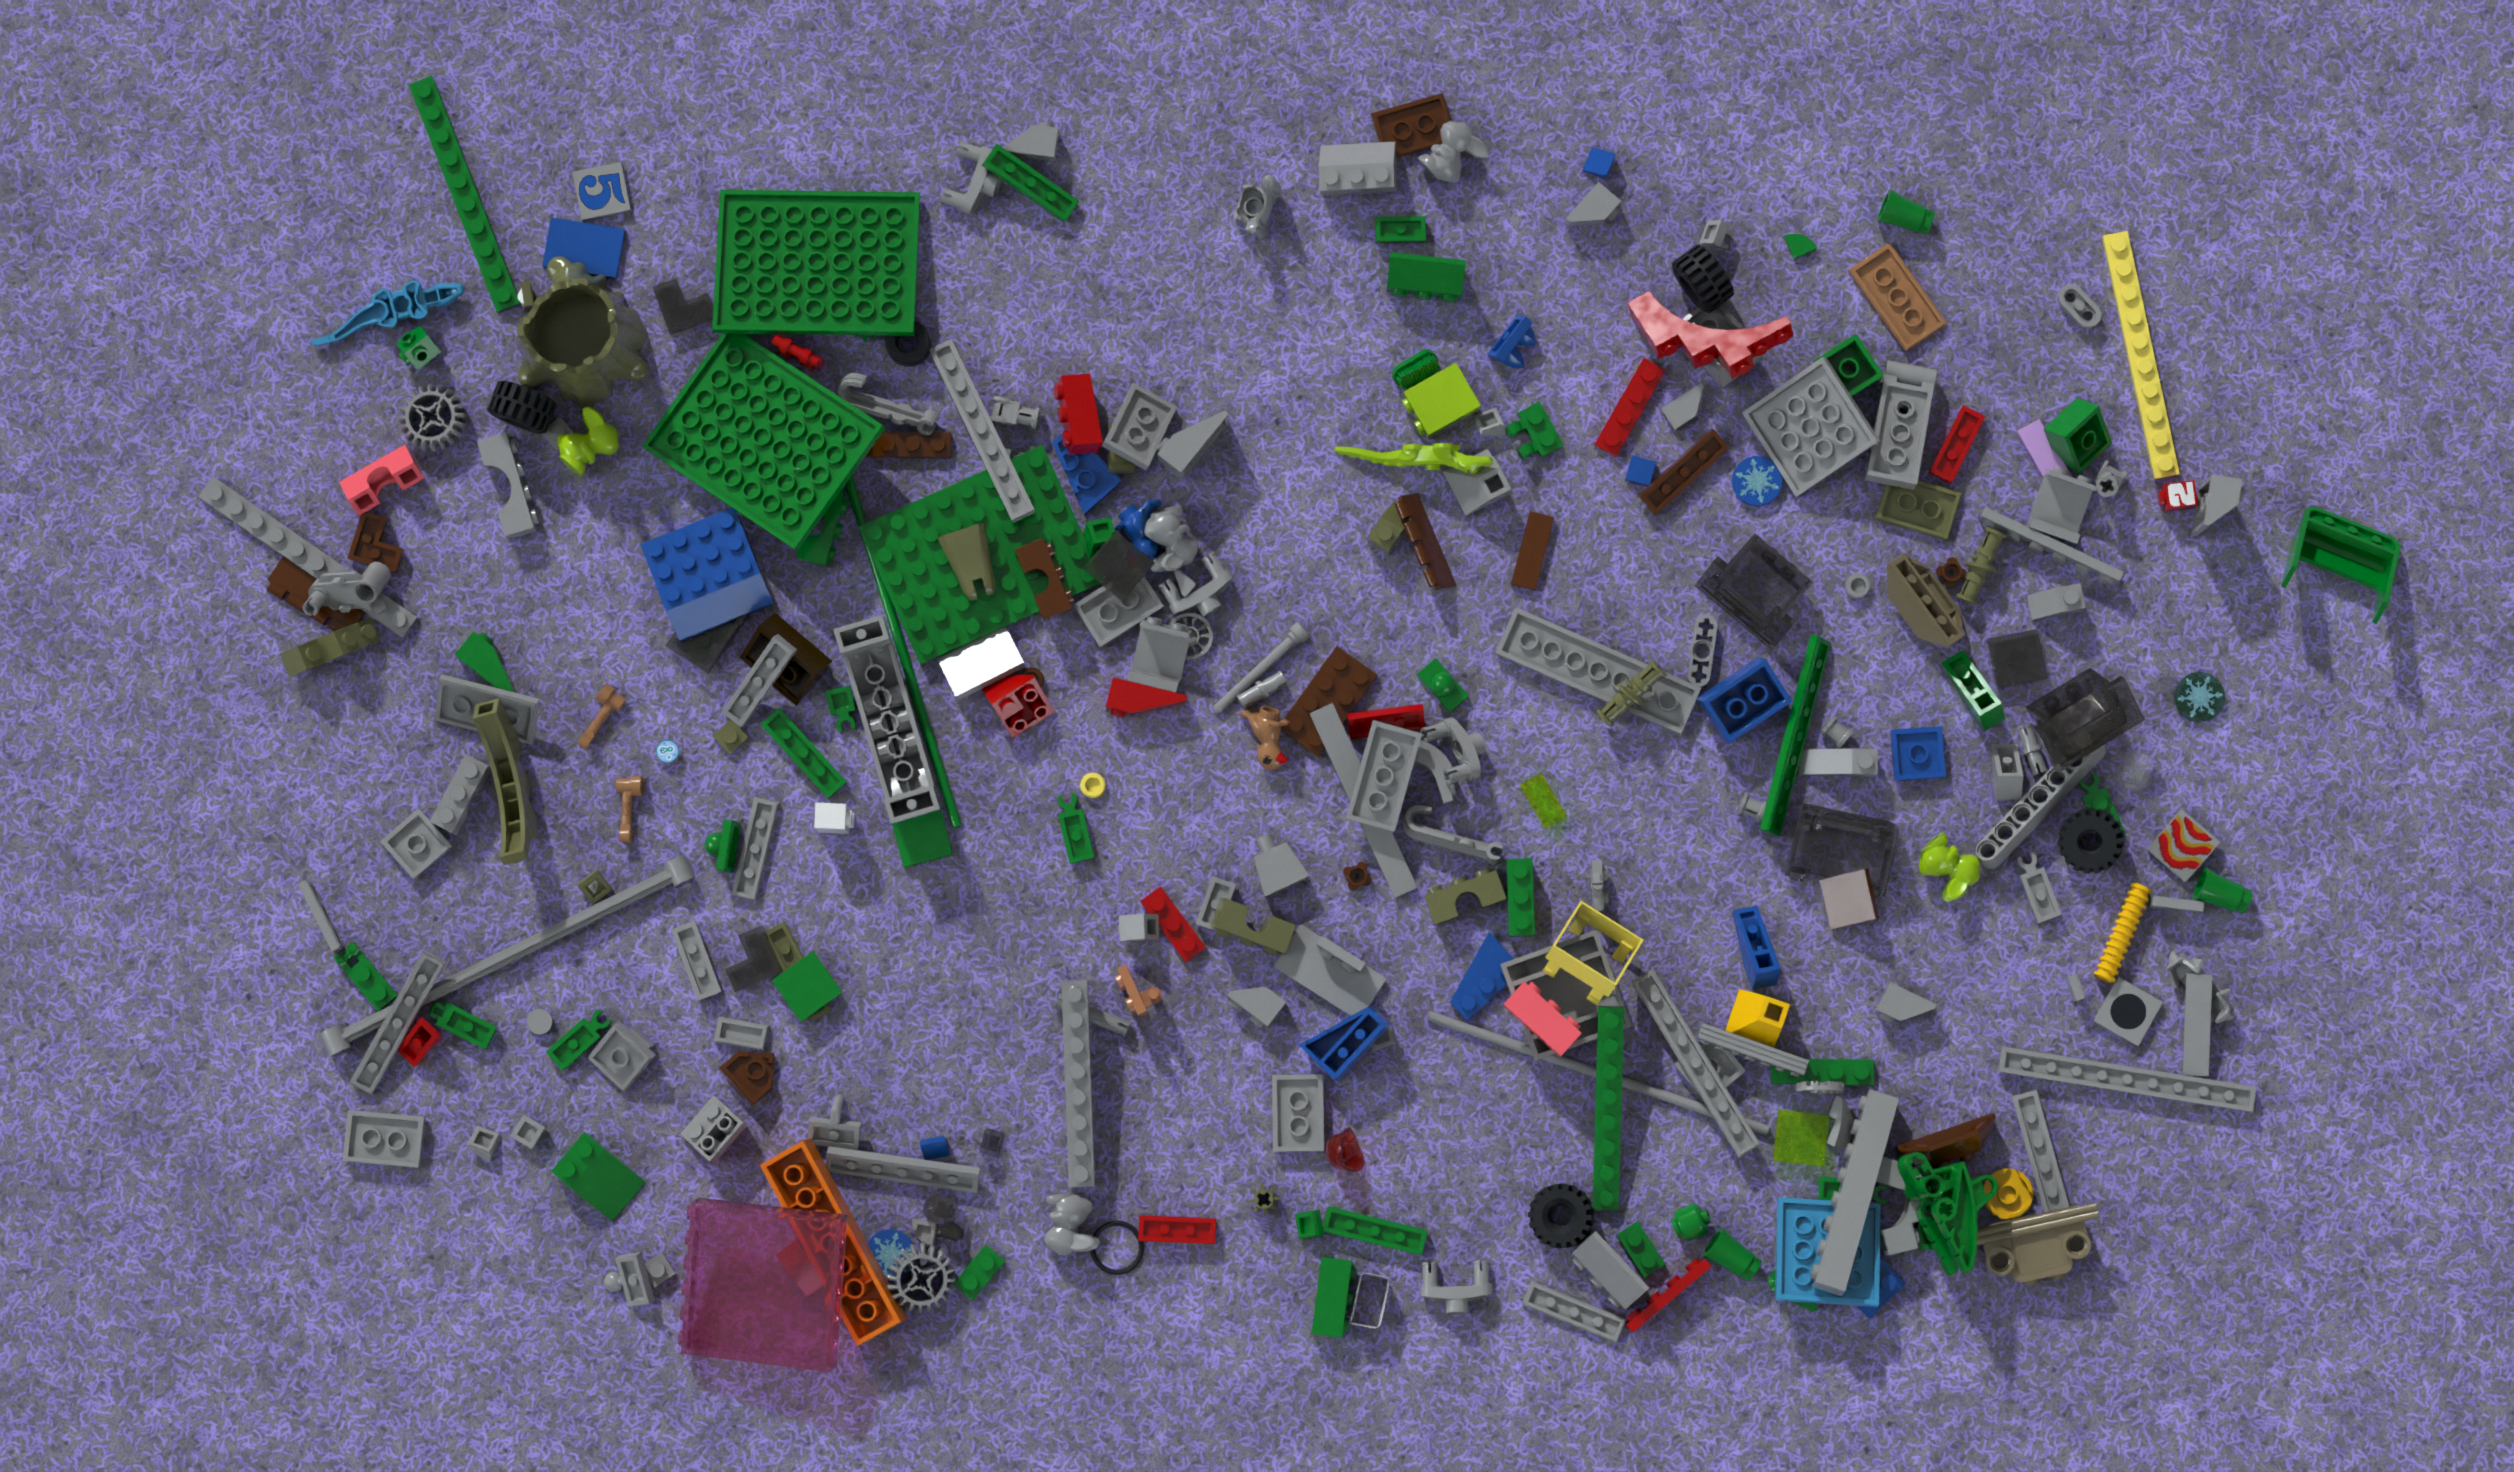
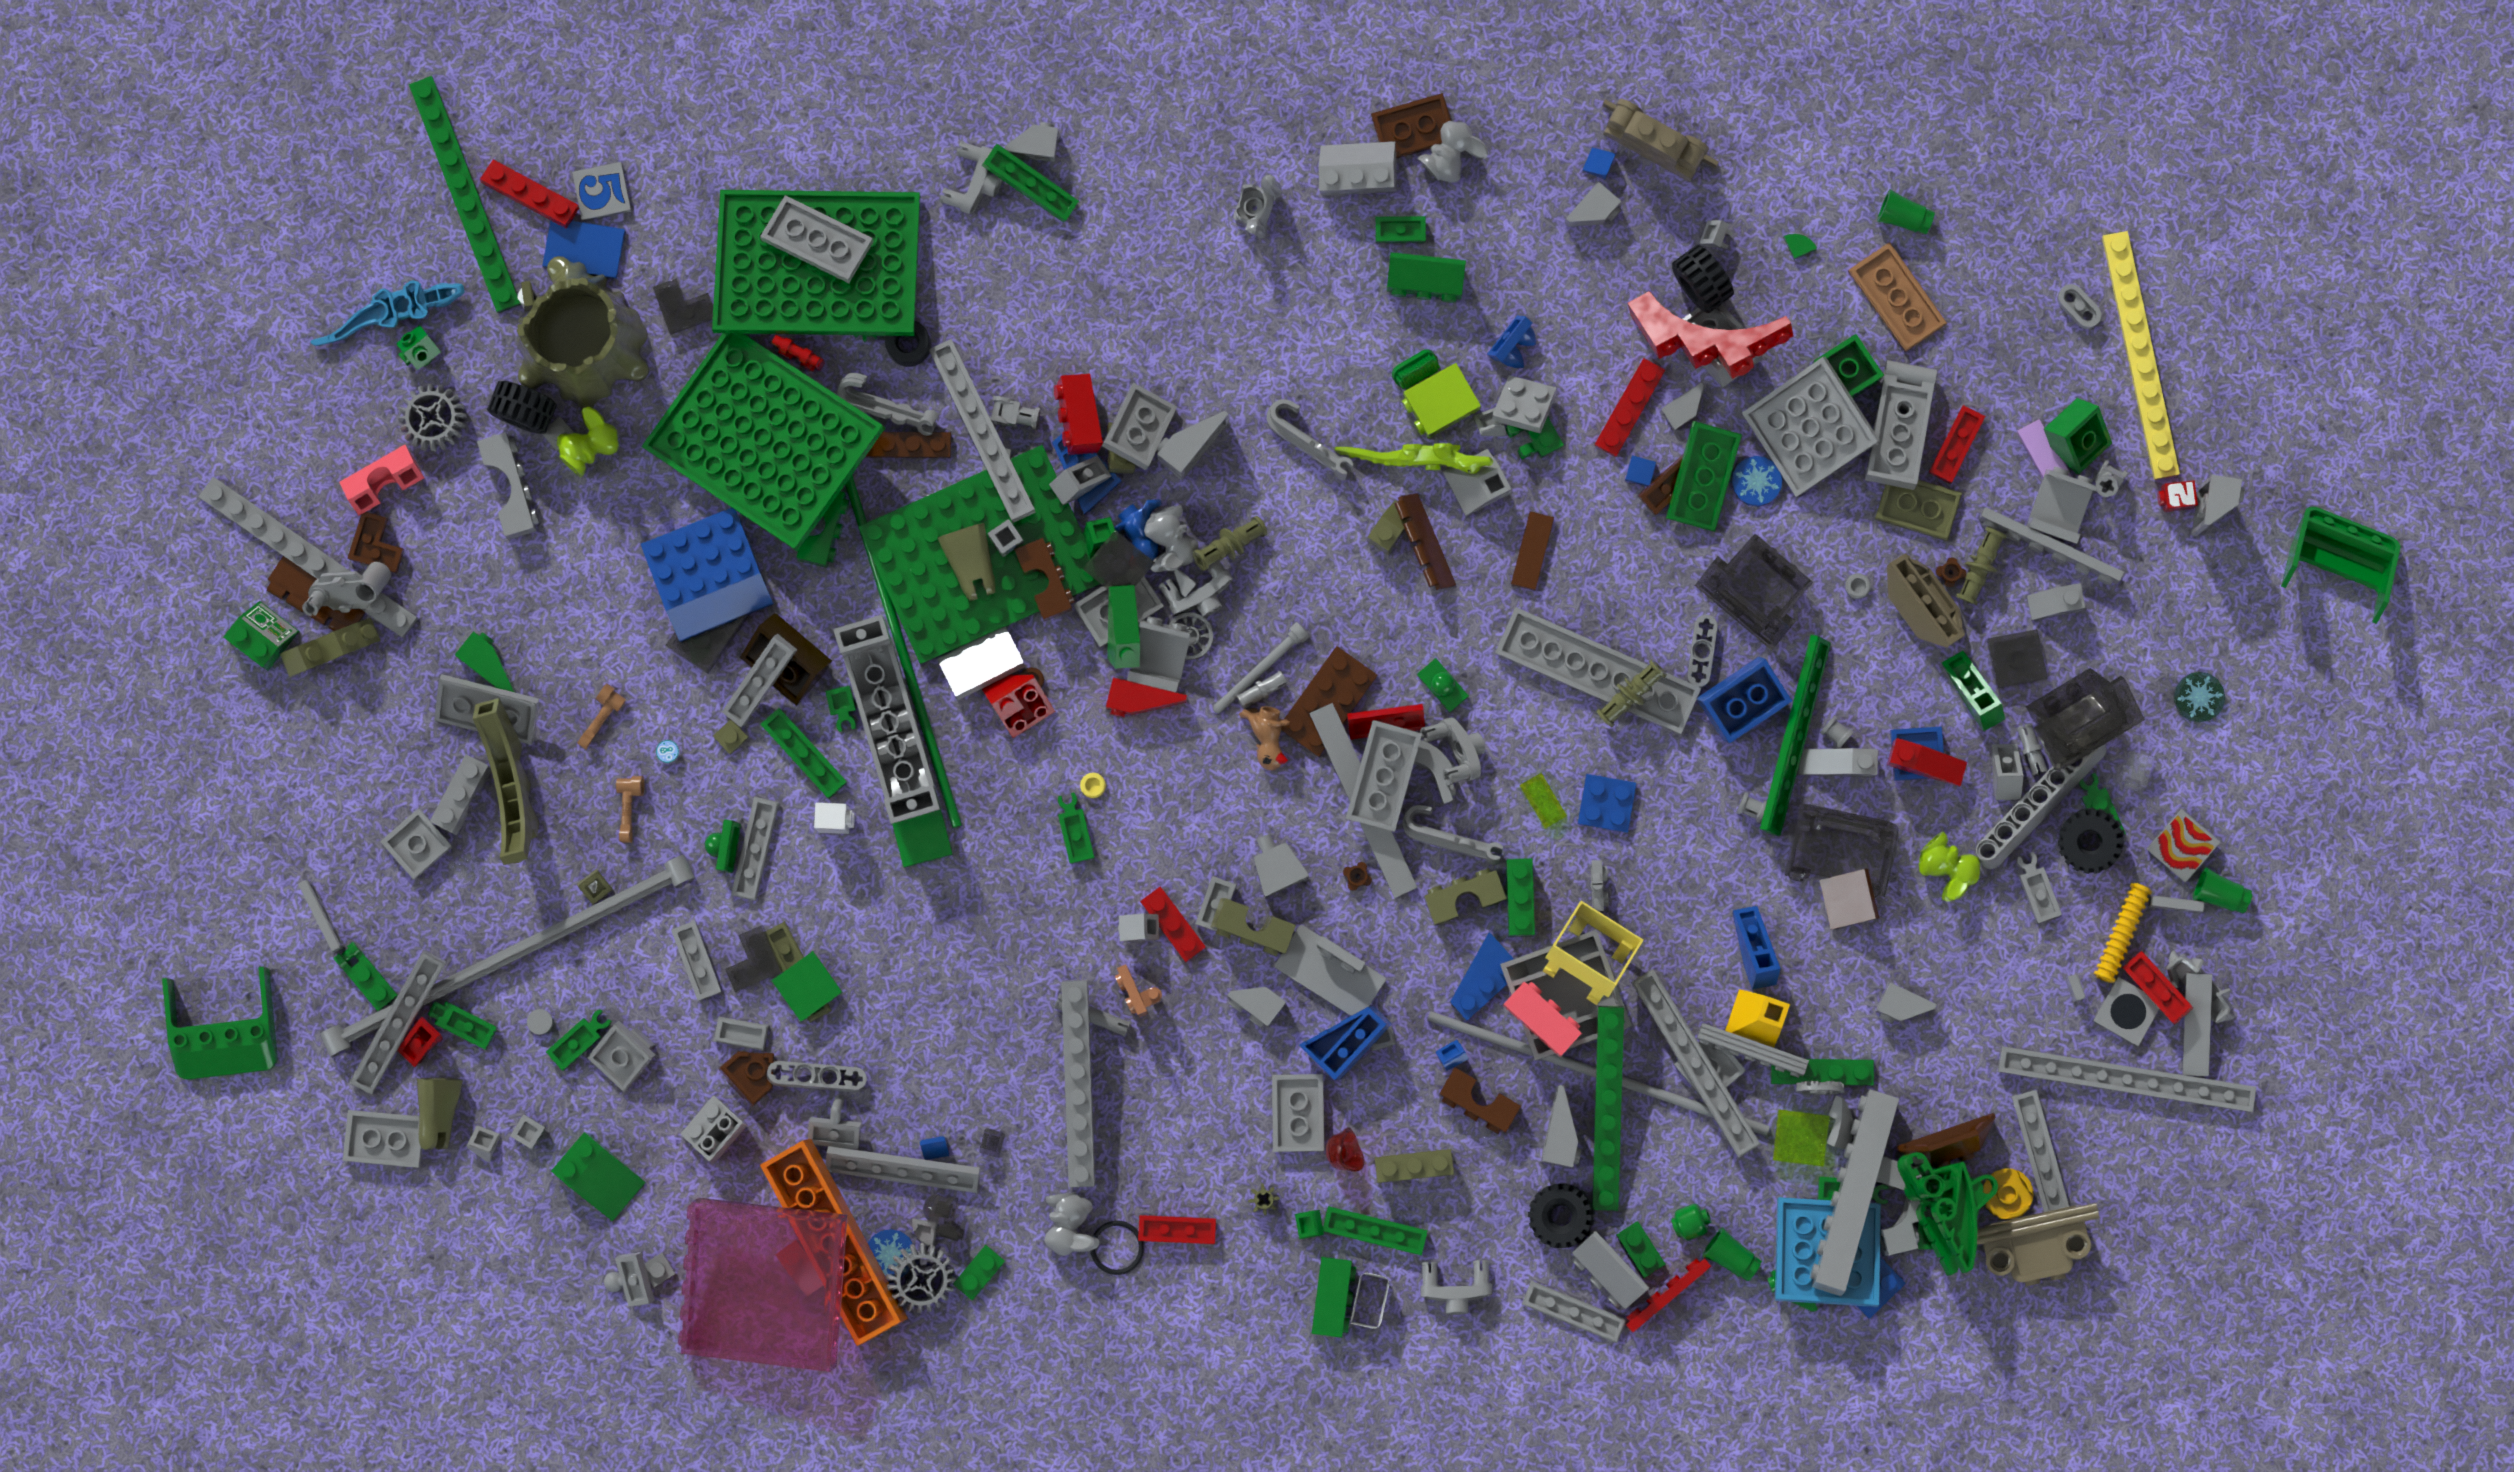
(224, 1046): none -> green windscreen
(261, 635): none -> green slope
(436, 1110): none -> olive piece
(529, 193): none -> red plate
(816, 239): none -> light grey plate
(816, 1080): none -> light grey beam
(1005, 538): none -> light grey brick
(1079, 479): none -> light grey slope
(1123, 628): none -> green slope
(1229, 543): none -> olive piece
(1304, 441): none -> light grey piece
(1414, 1166): none -> olive arch
(1452, 1055): none -> blue tile
(1458, 1092): none -> reddish brown arch
(1524, 404): none -> light grey plate
(1561, 1138): none -> light grey slope
(1606, 803): none -> blue plate
(1655, 140): none -> dark tan brick
(1703, 476): none -> green tile
(1926, 762): none -> red slope
(2157, 987): none -> red plate

